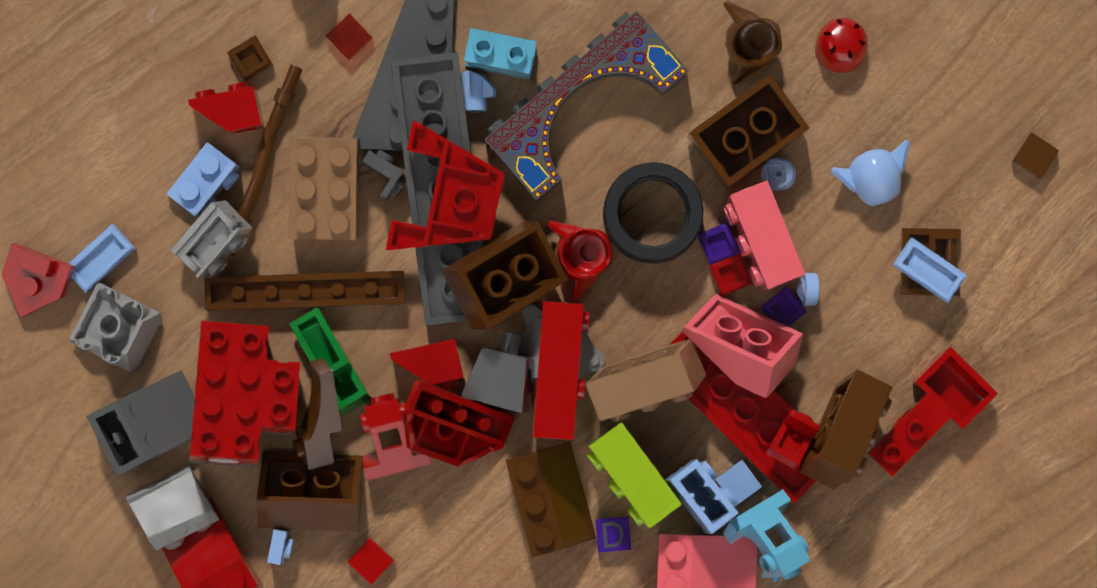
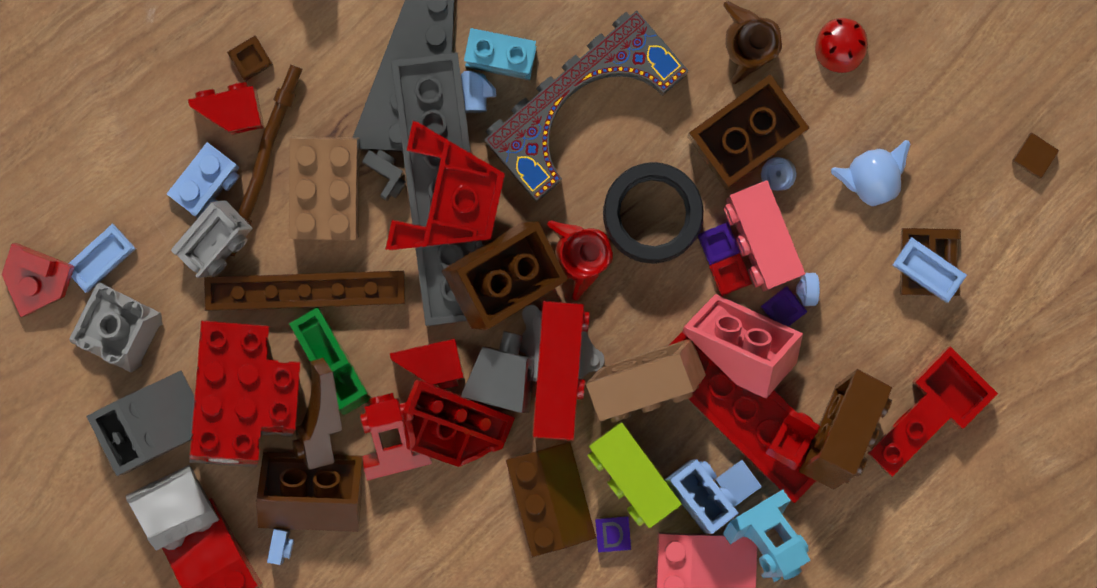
(349, 37): clear red tile -> none
(370, 561): red tile -> none

